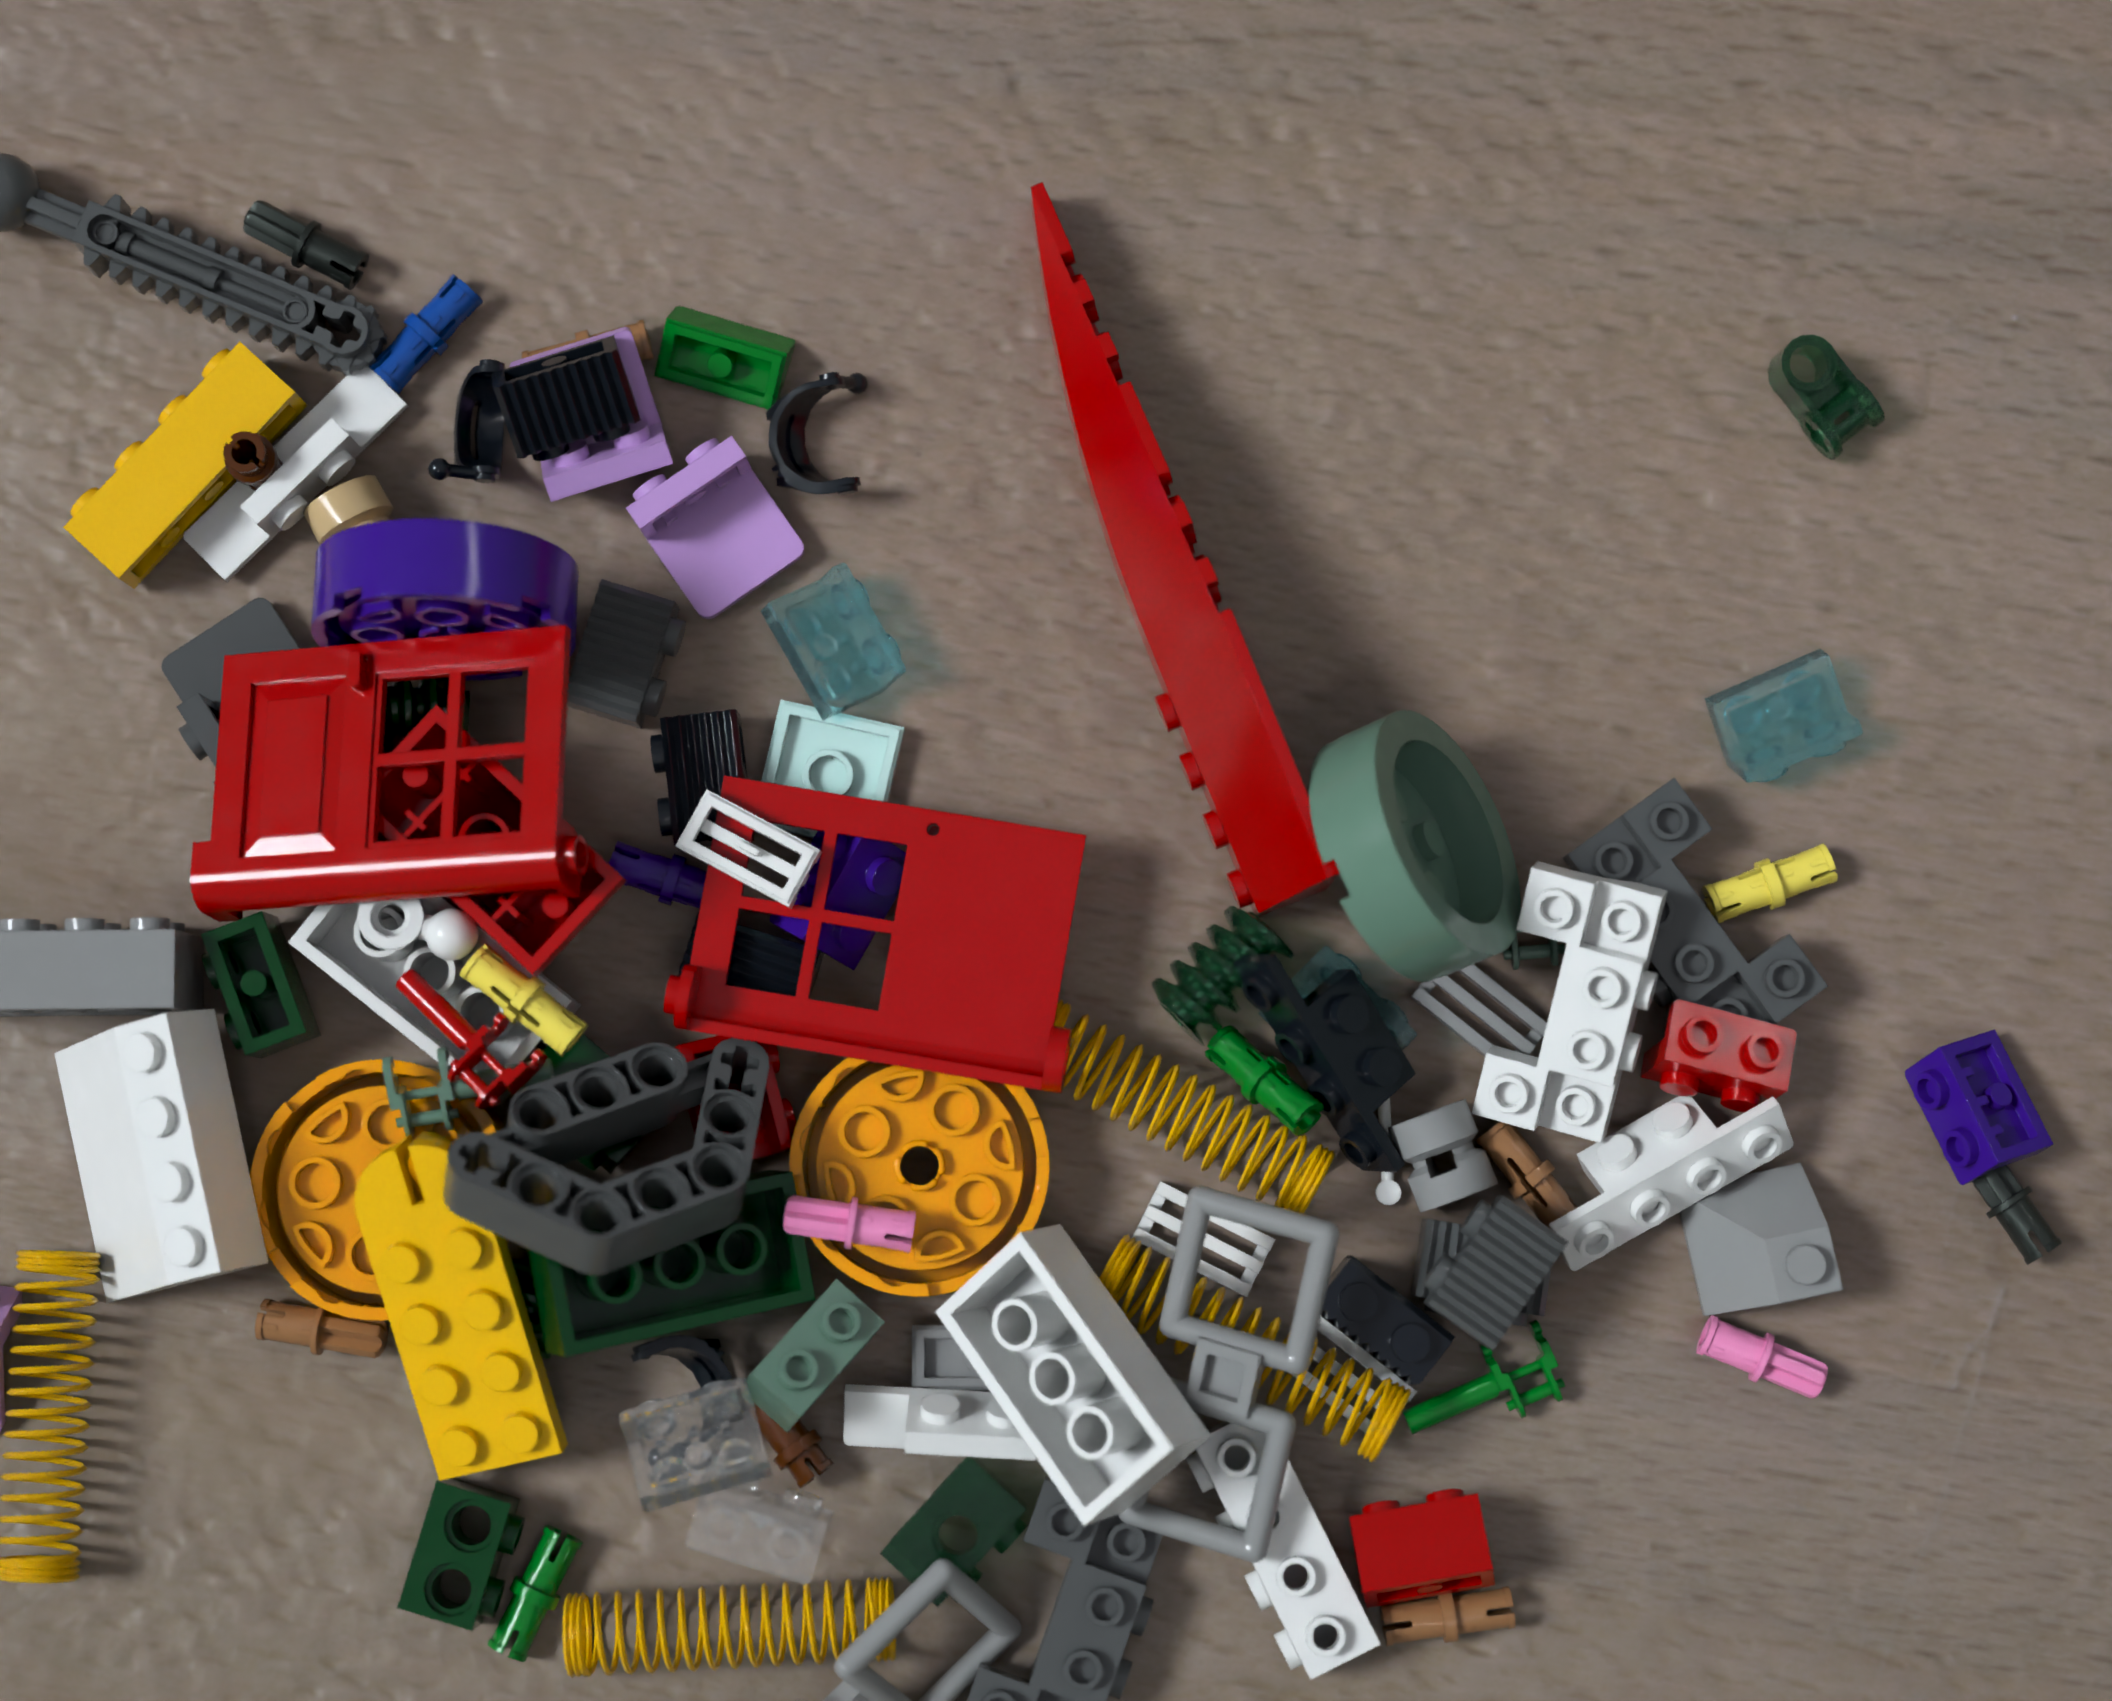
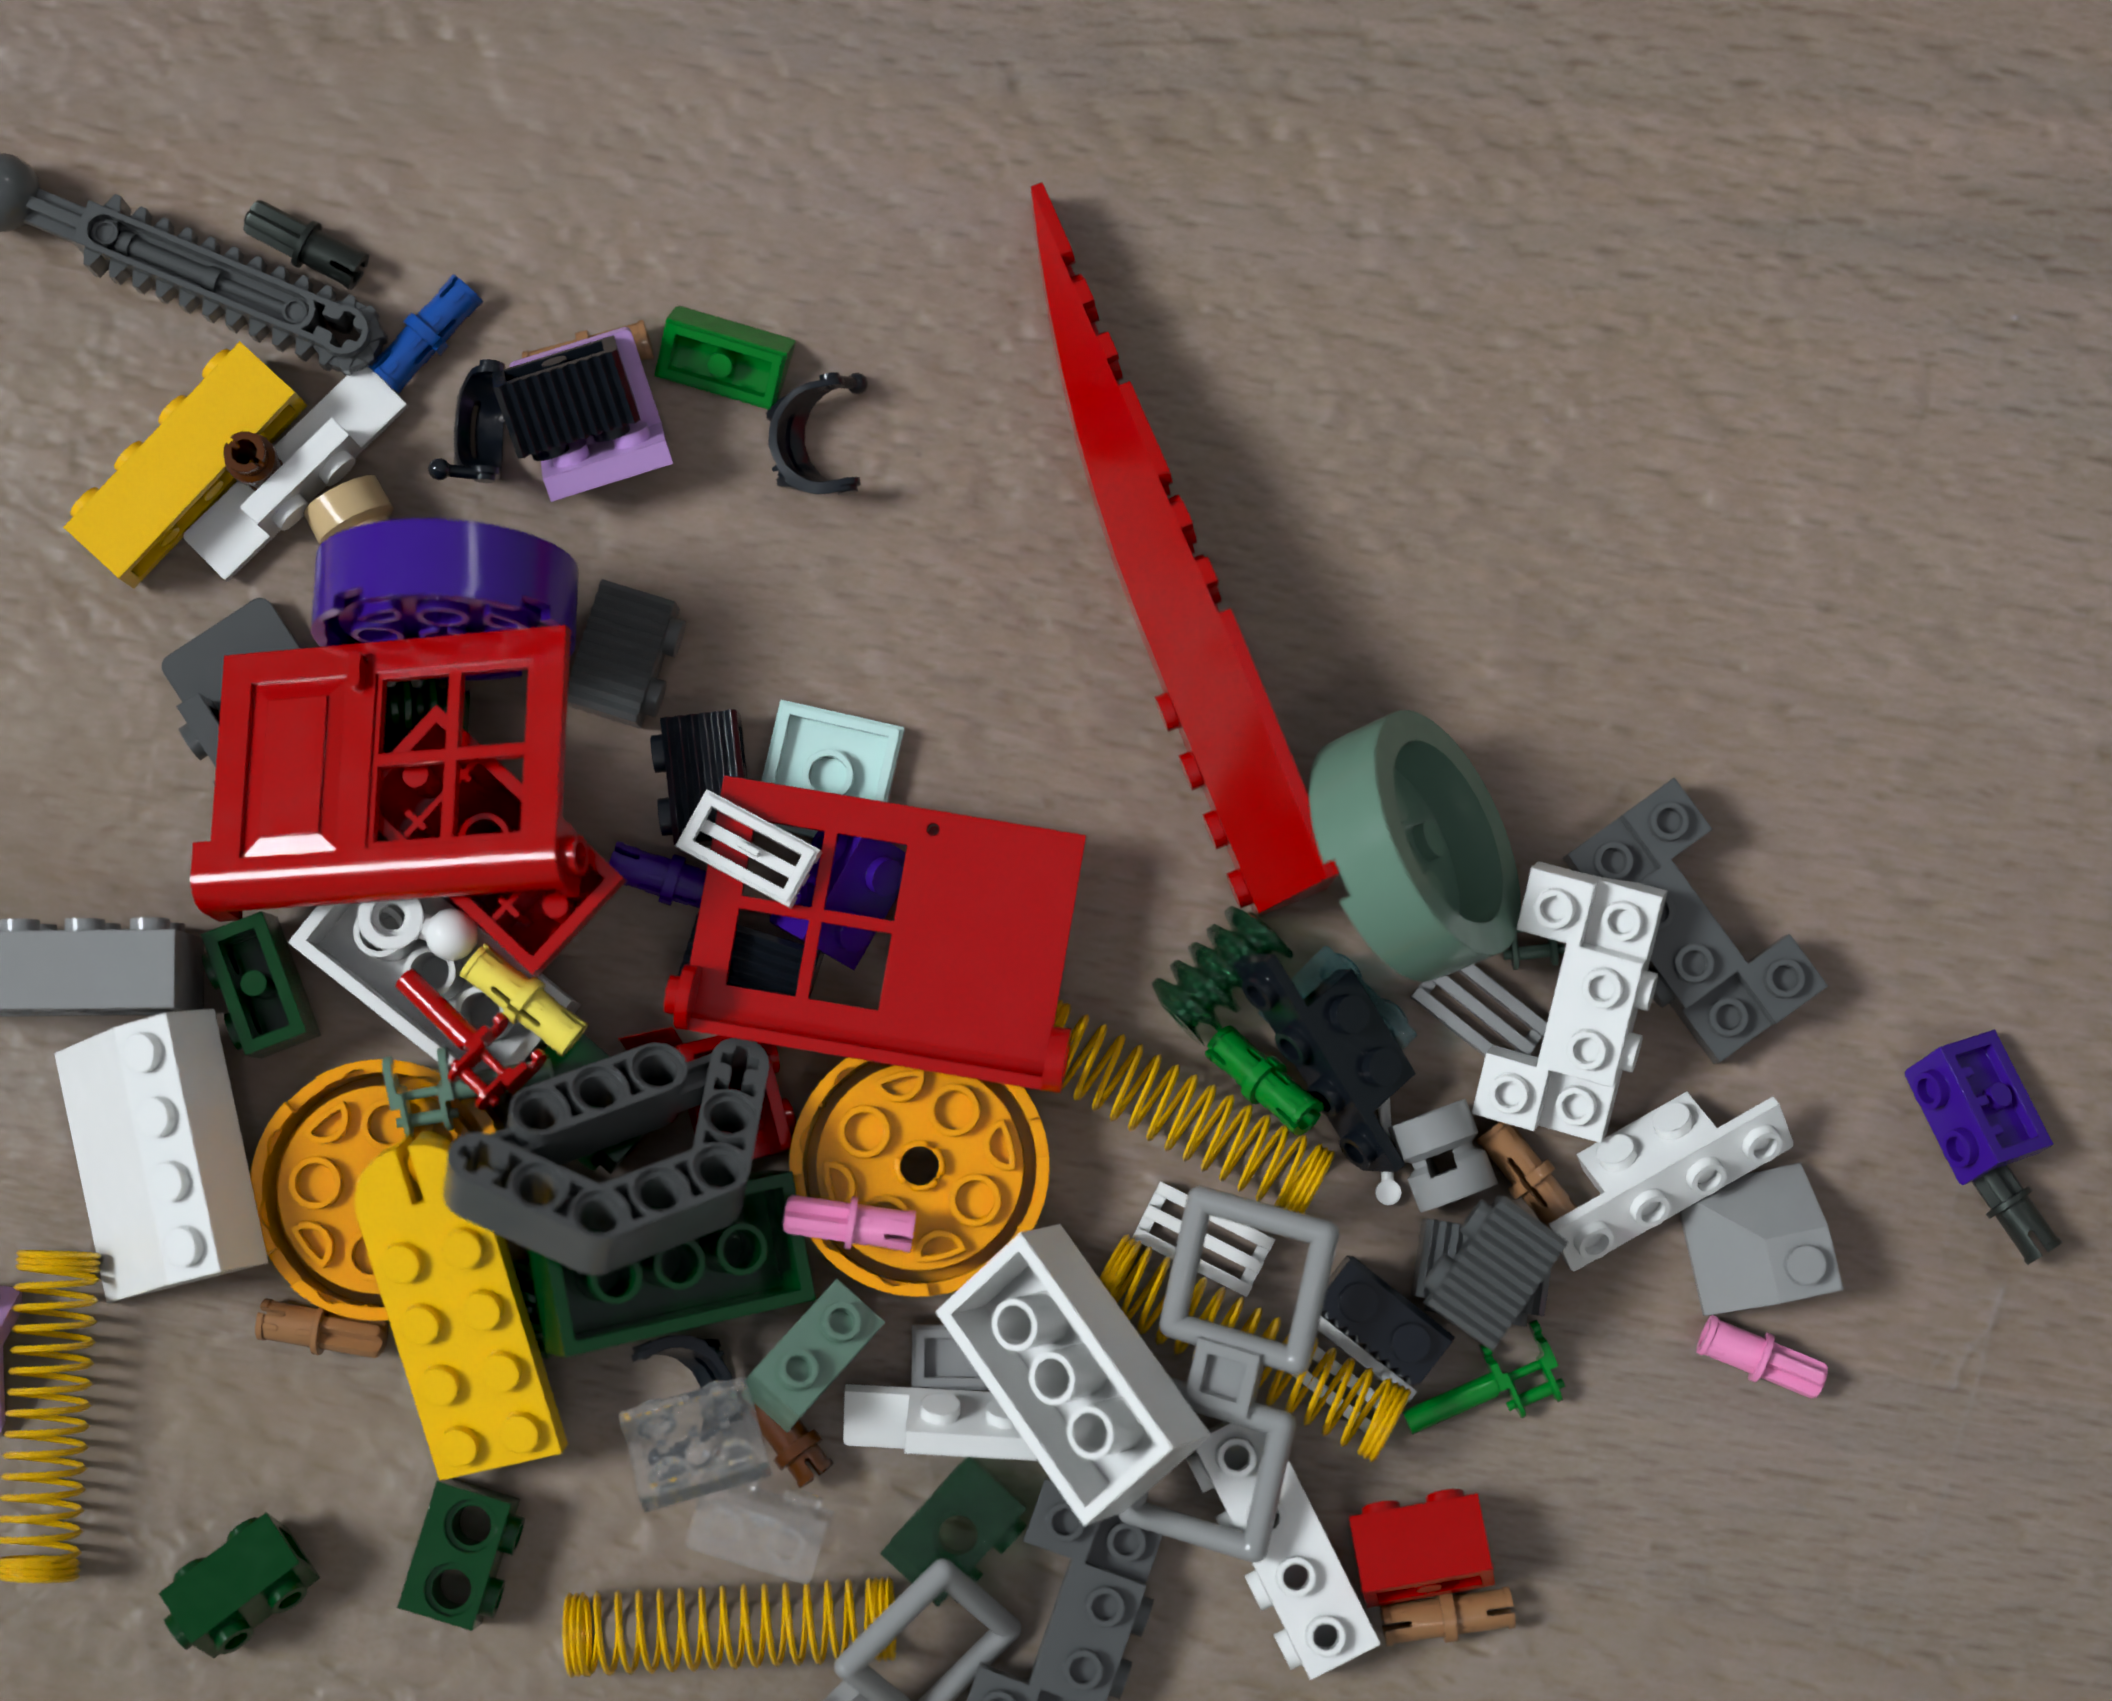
(237, 1587): none -> dark green brick
(535, 1593): green pin -> none
(663, 1036): none -> red sticker
(715, 527): lavender bracket -> none
(835, 642): clear light blue bracket -> none
(1721, 1056): red bracket -> none
(1770, 883): light yellow pin -> none
(1782, 718): clear light blue bracket -> none
(1826, 398): clear green piece -> none

